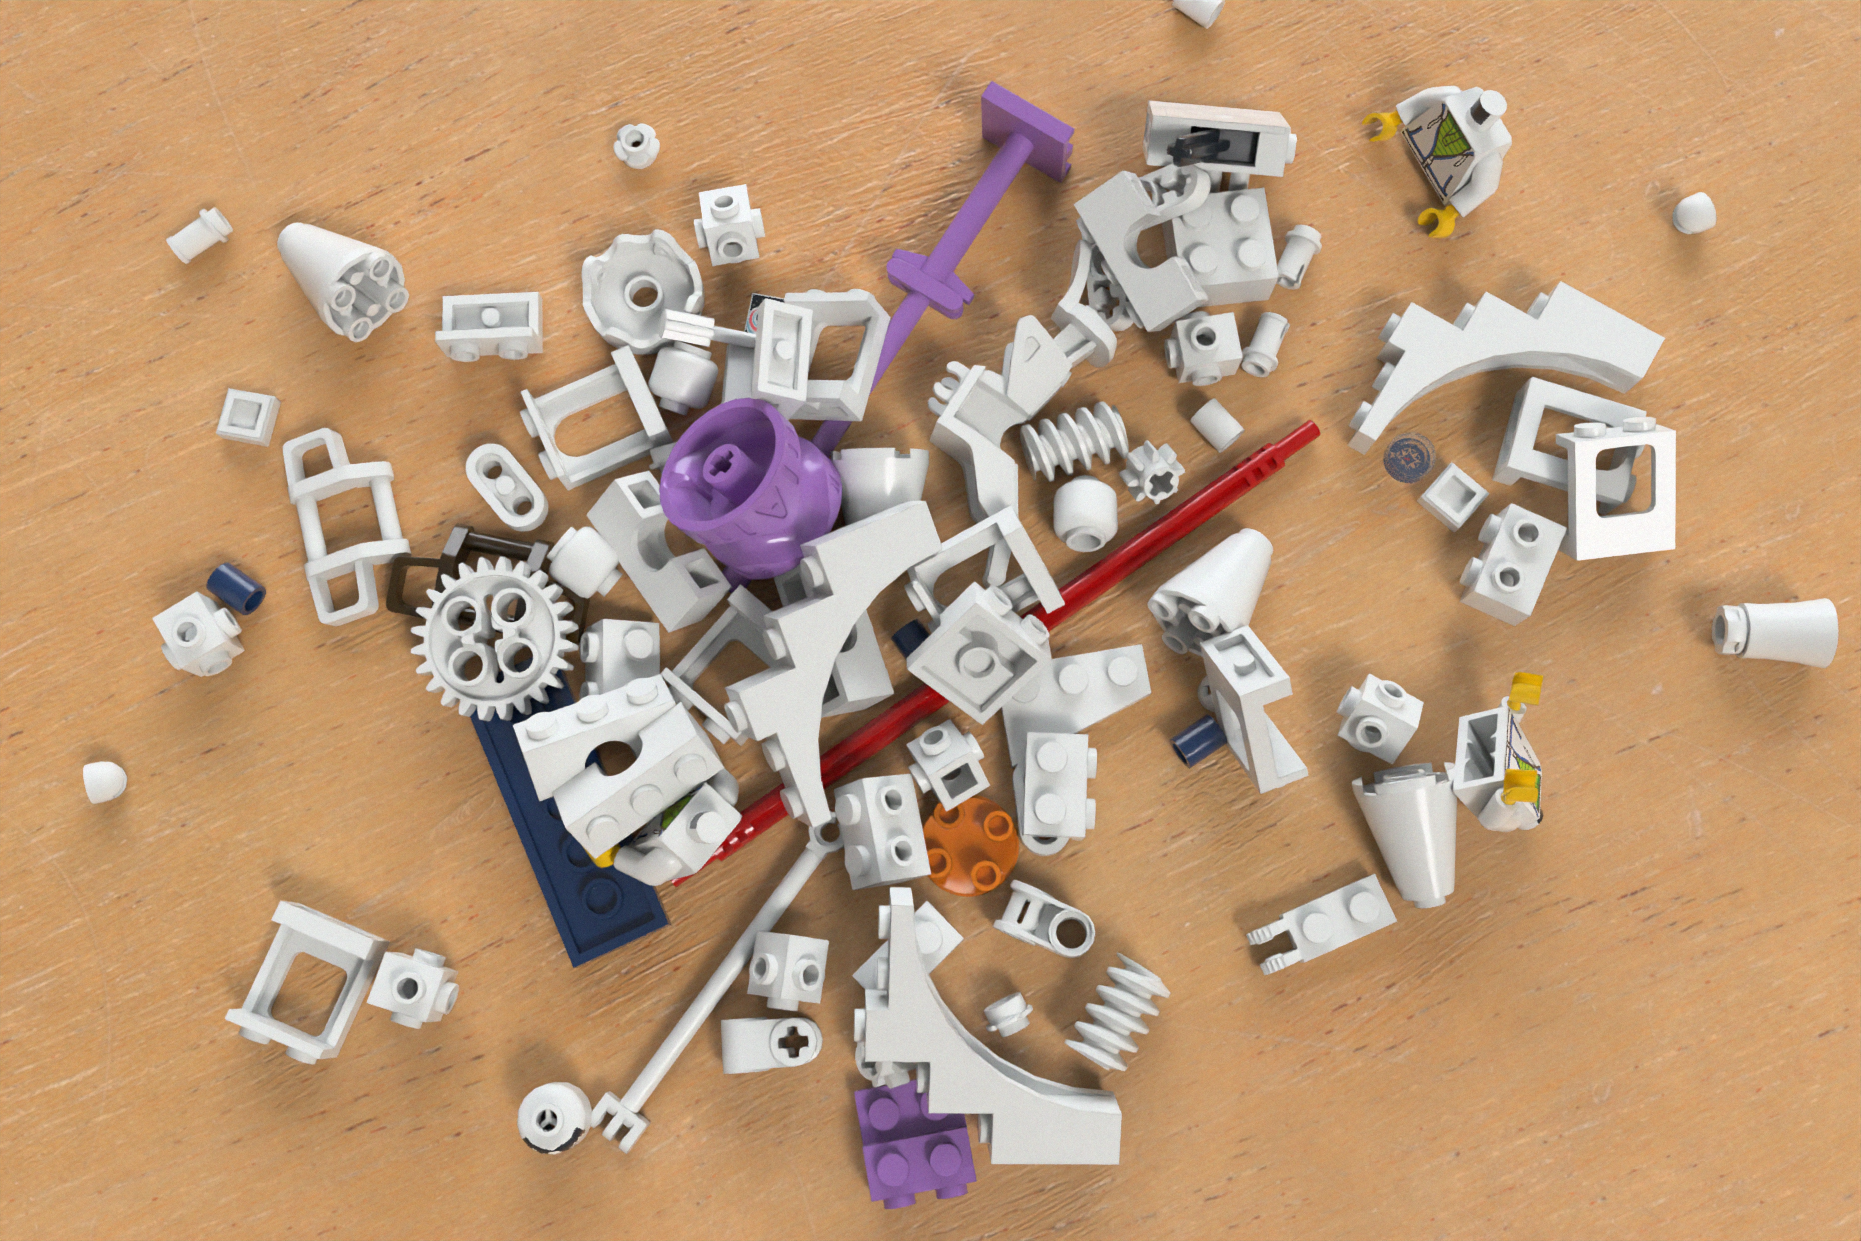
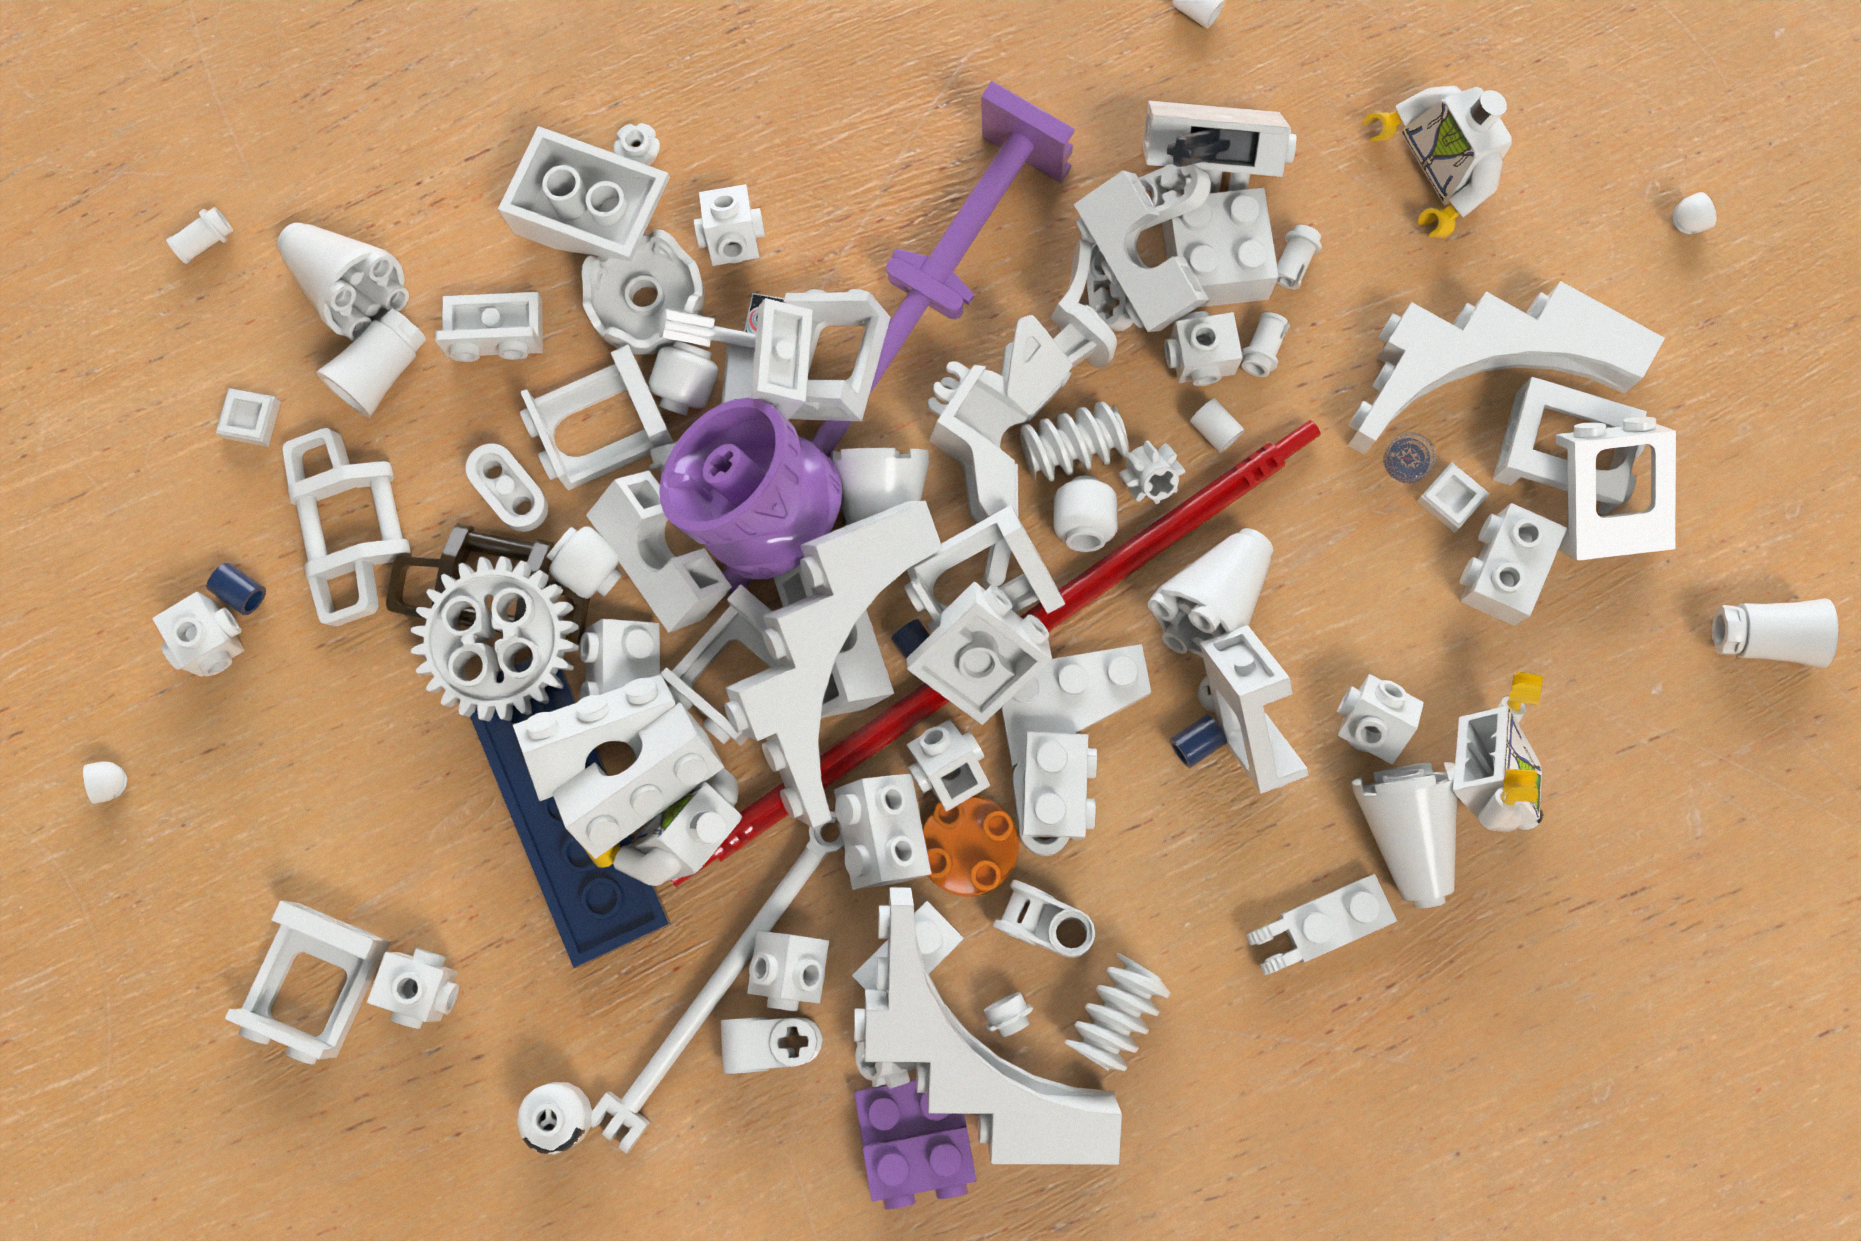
(373, 362): none -> white plant
(581, 197): none -> white slope

